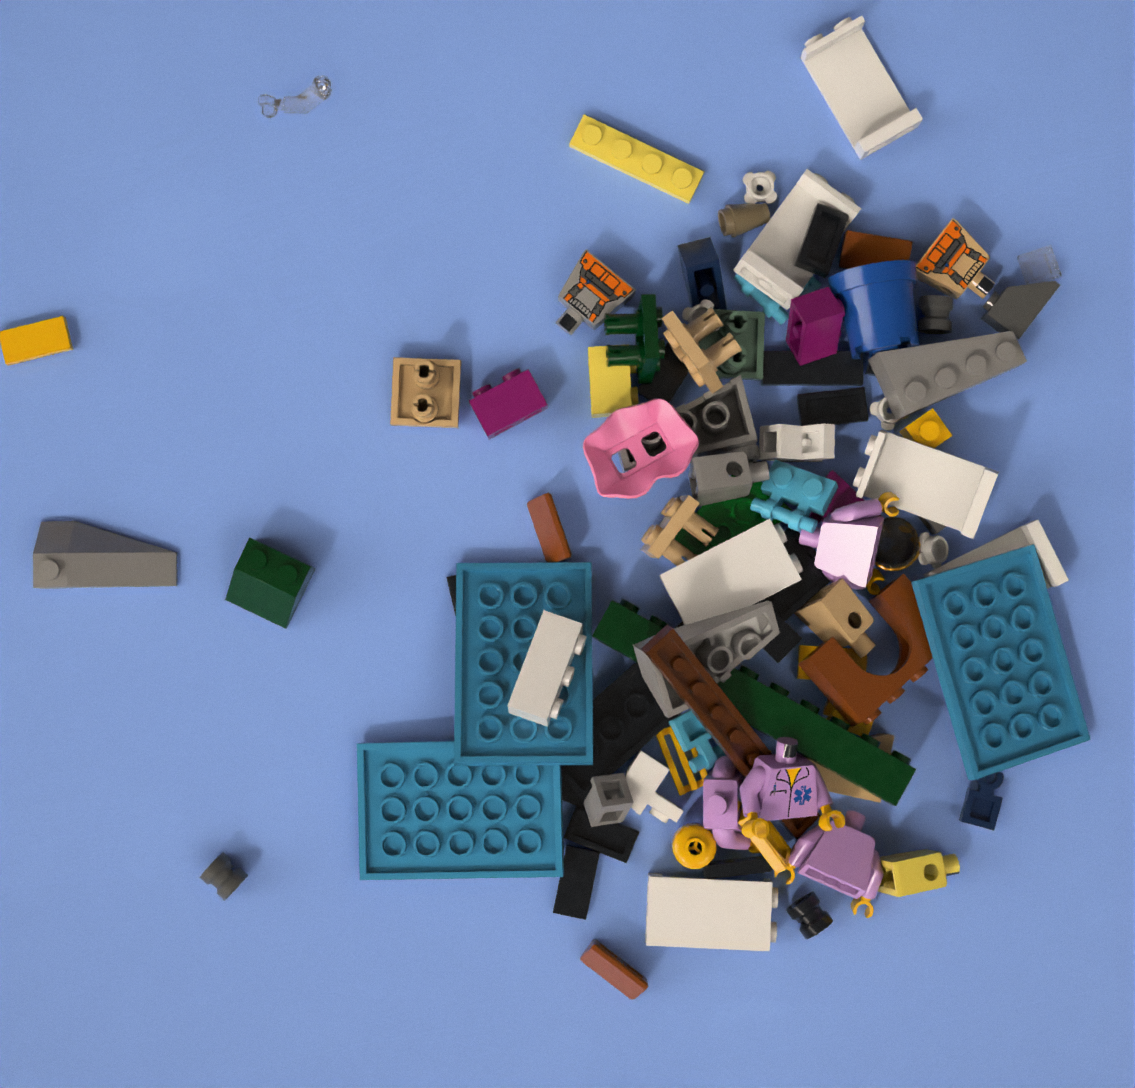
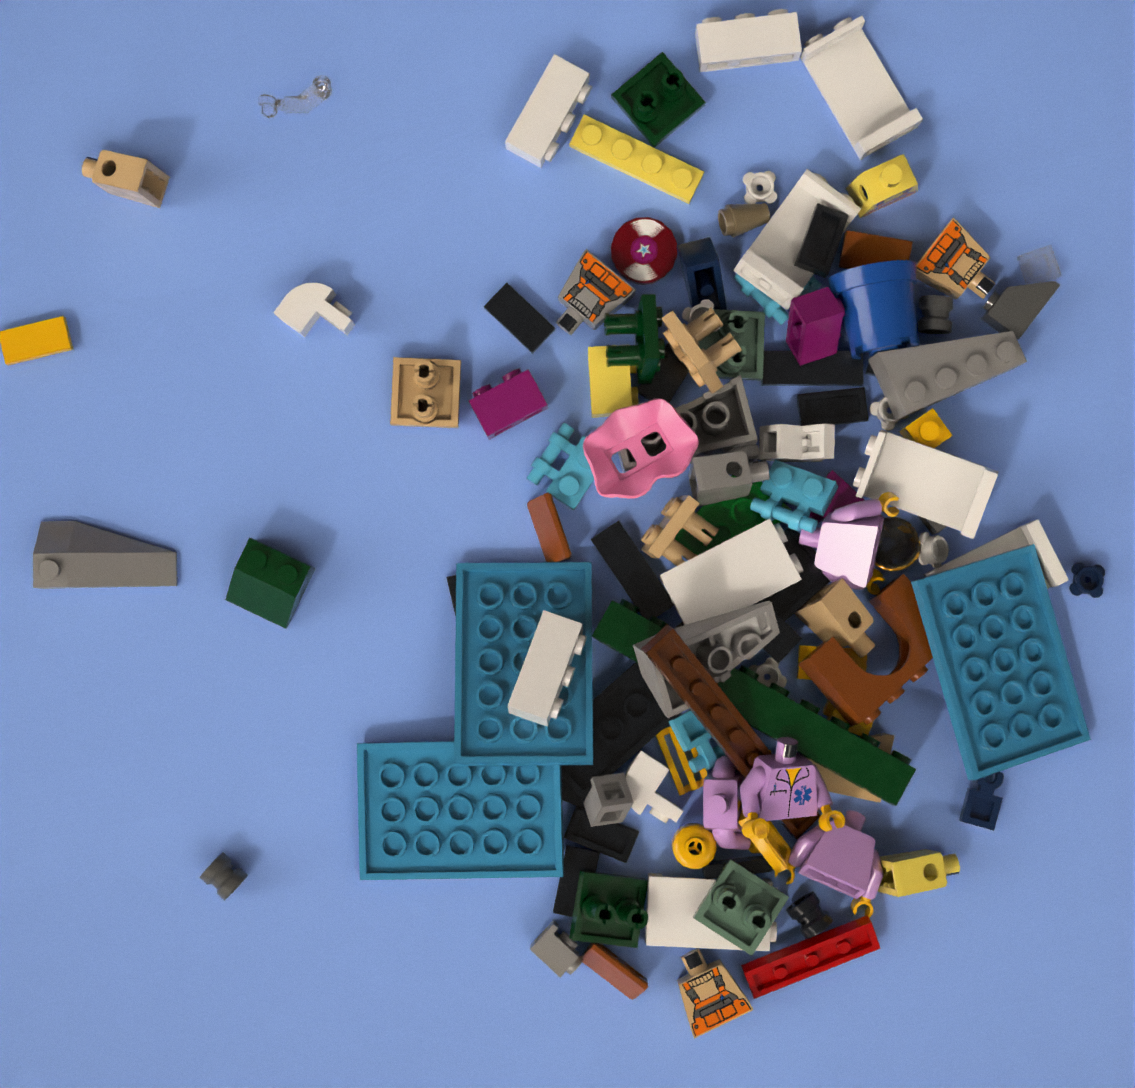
(127, 177): none -> tan torso
(307, 303): none -> white brick
(519, 318): none -> black tile
(549, 111): none -> white brick
(557, 950): none -> light grey brick
(575, 475): none -> medium azure plate
(609, 909): none -> dark green plate
(632, 571): none -> black tile
(643, 250): none -> dark red tile
(658, 99): none -> dark green plate
(710, 994): none -> torso
(740, 907): none -> sand green plate
(748, 40): none -> white brick
(769, 667): none -> white plate
(810, 956): none -> red plate
(883, 185): none -> light yellow torso
(1095, 574): none -> dark blue plate

